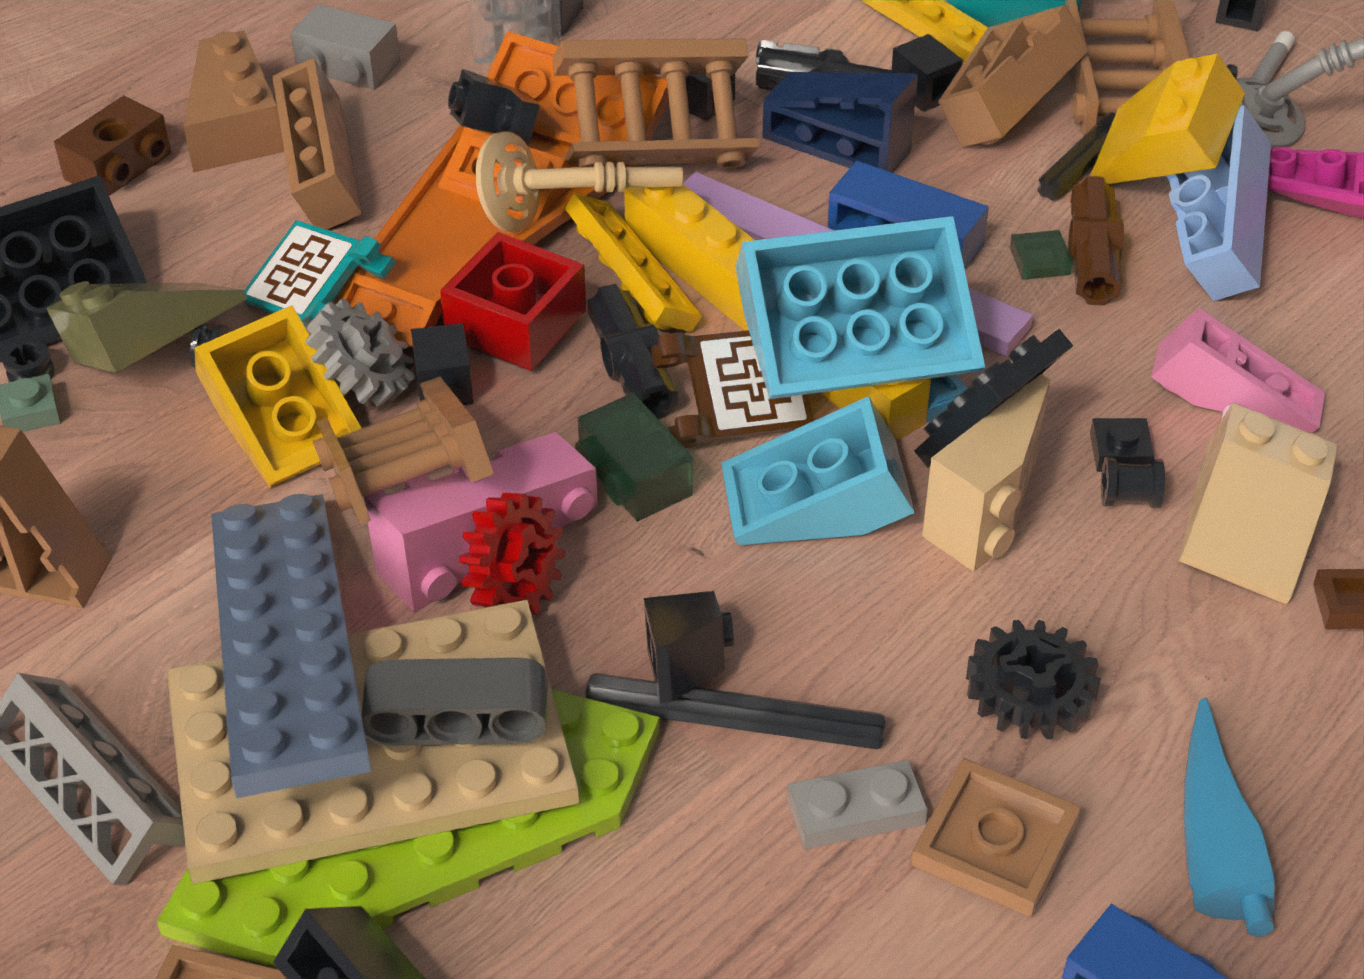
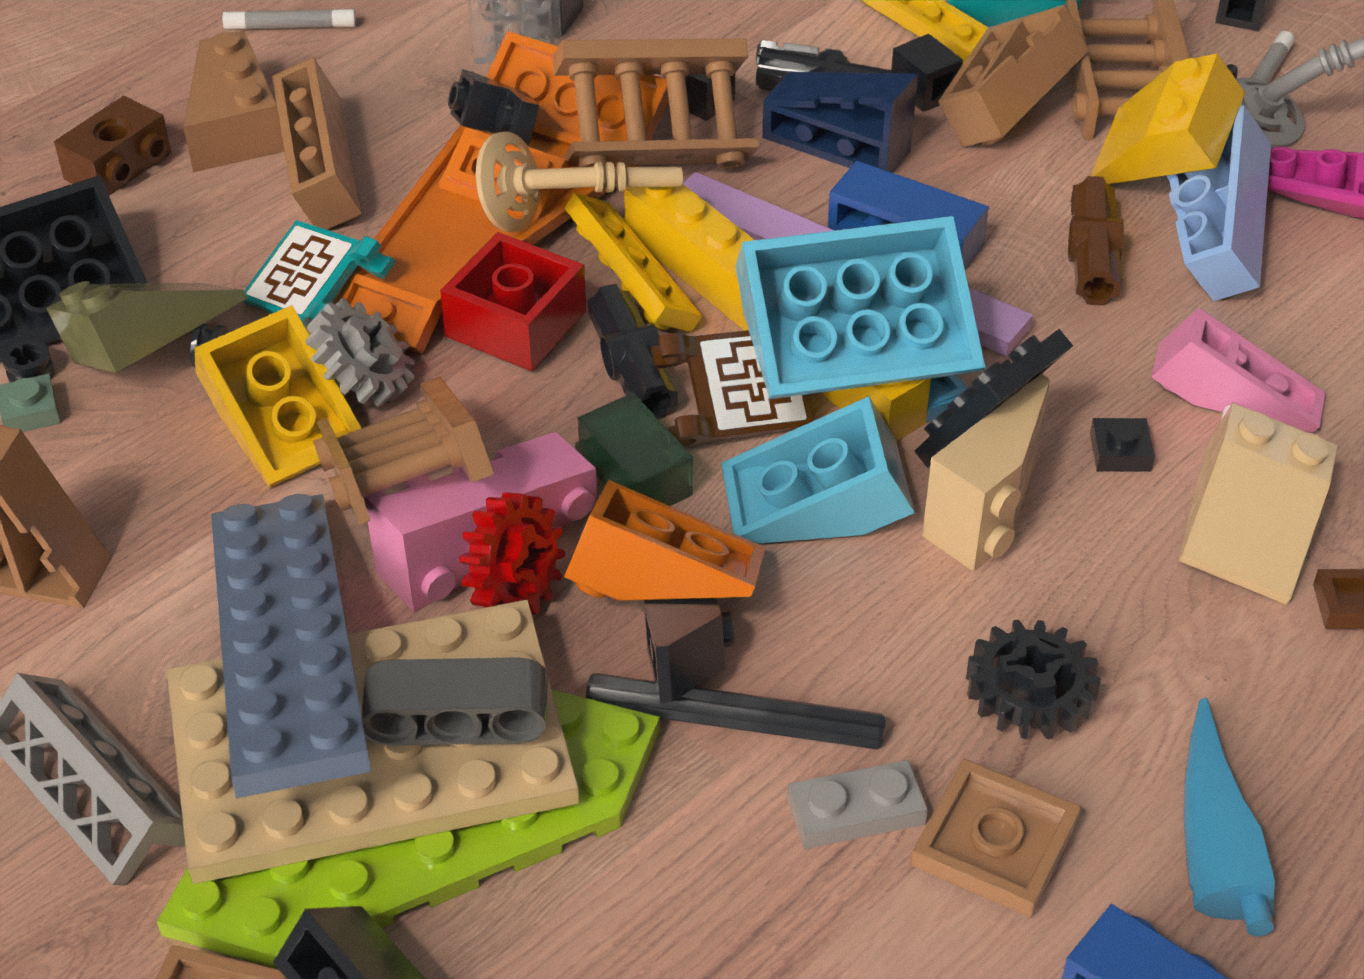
(289, 19): none -> light grey bar
(347, 45): light grey brick -> none
(443, 354): black brick -> none
(657, 552): none -> orange slope
(1040, 254): clear green tile -> none
(1075, 161): black axle -> none
(1132, 482): black bush -> none

